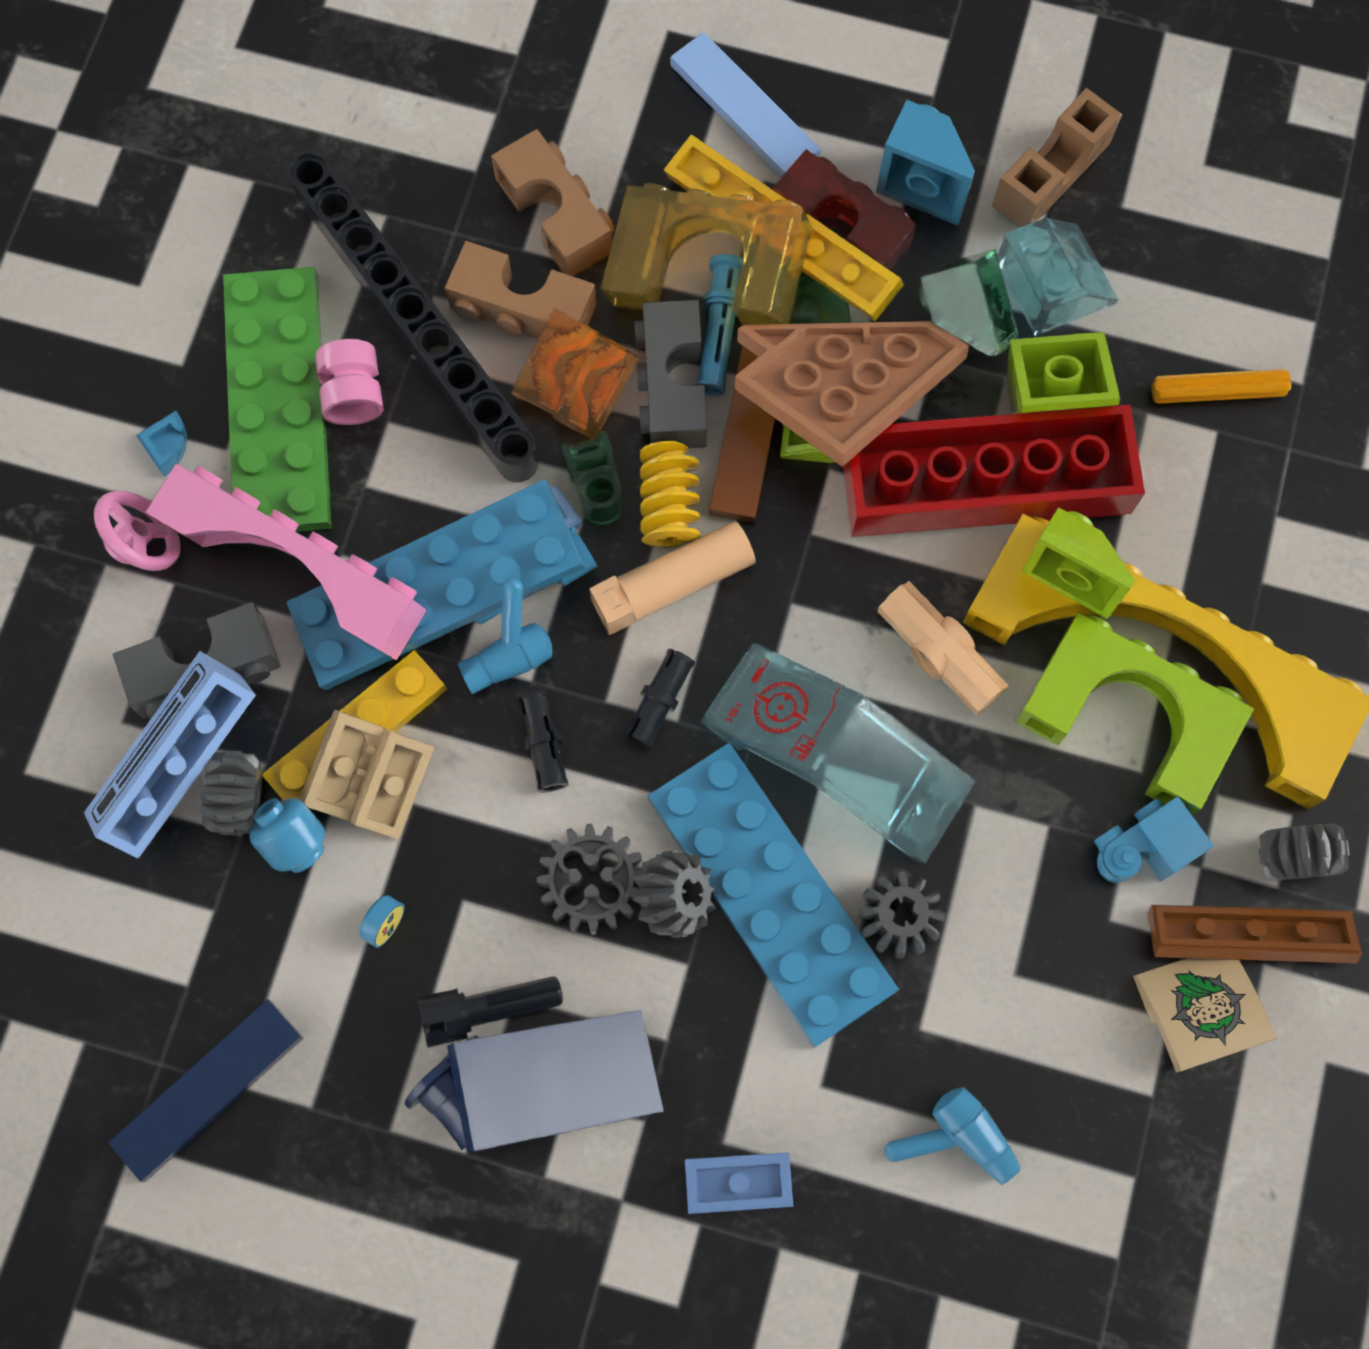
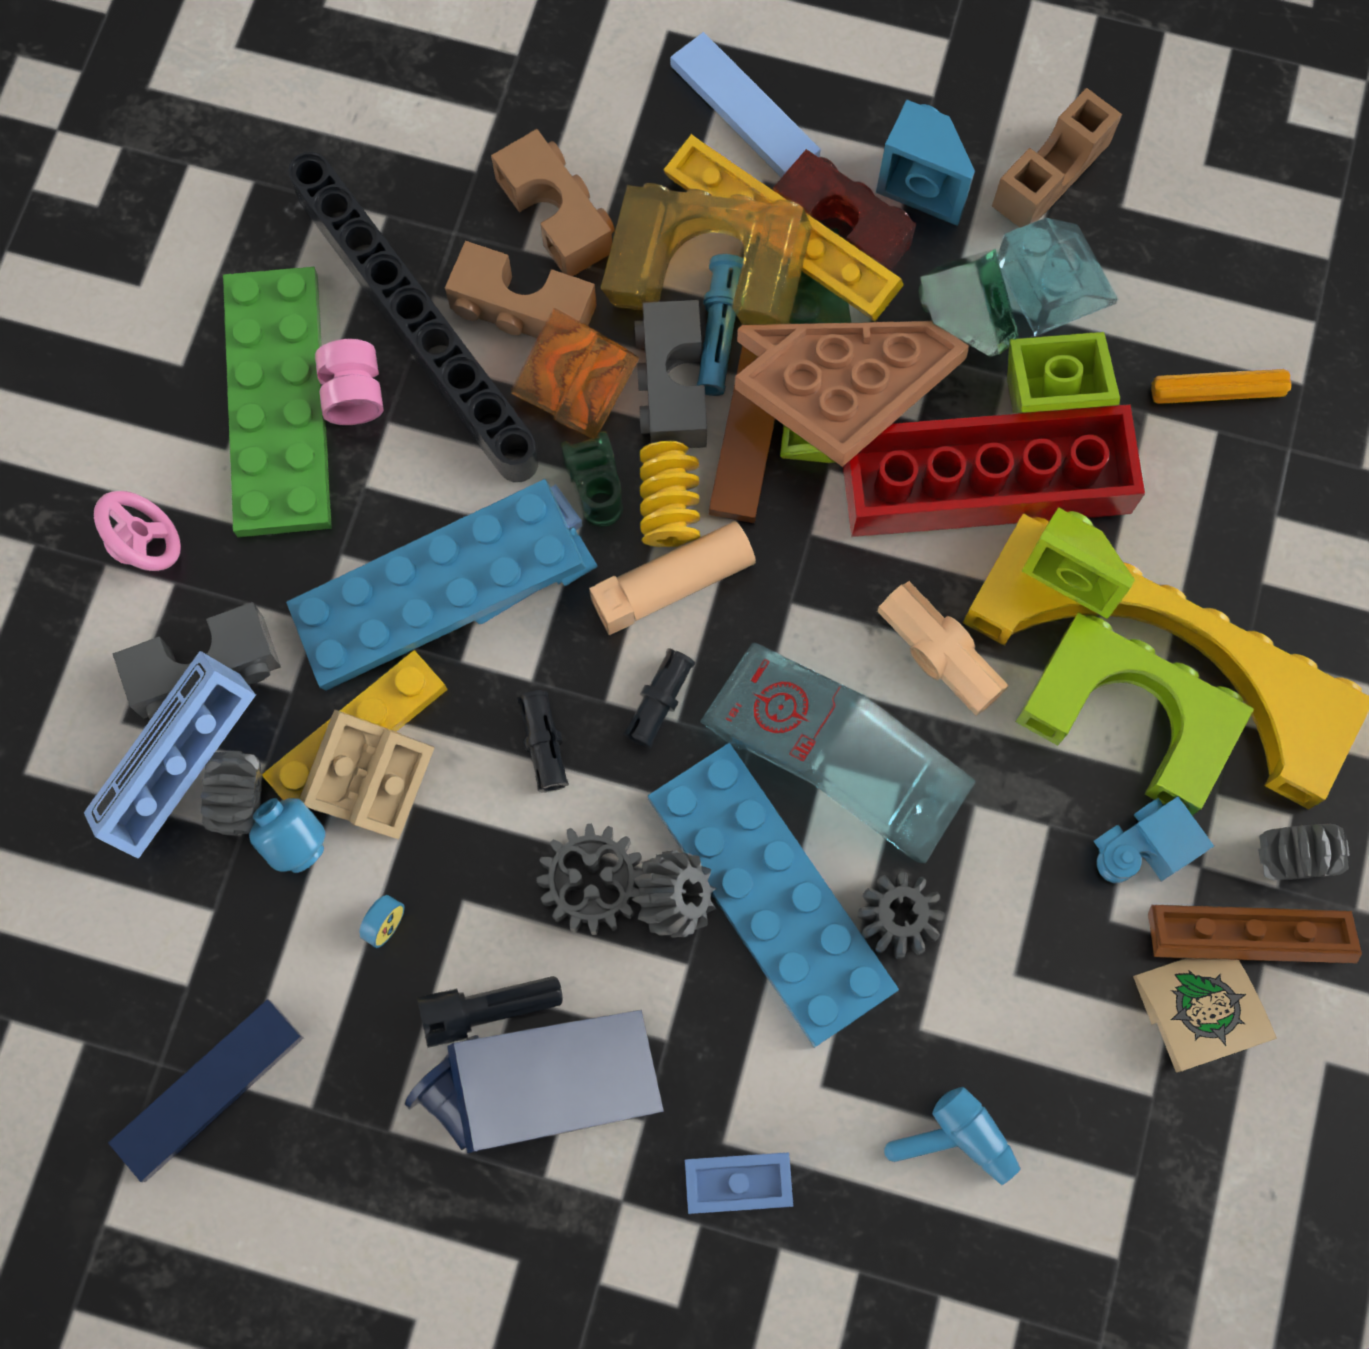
(165, 442): dark azure tile -> none
(363, 605): bright pink arch -> none
(514, 652): dark azure piece -> none

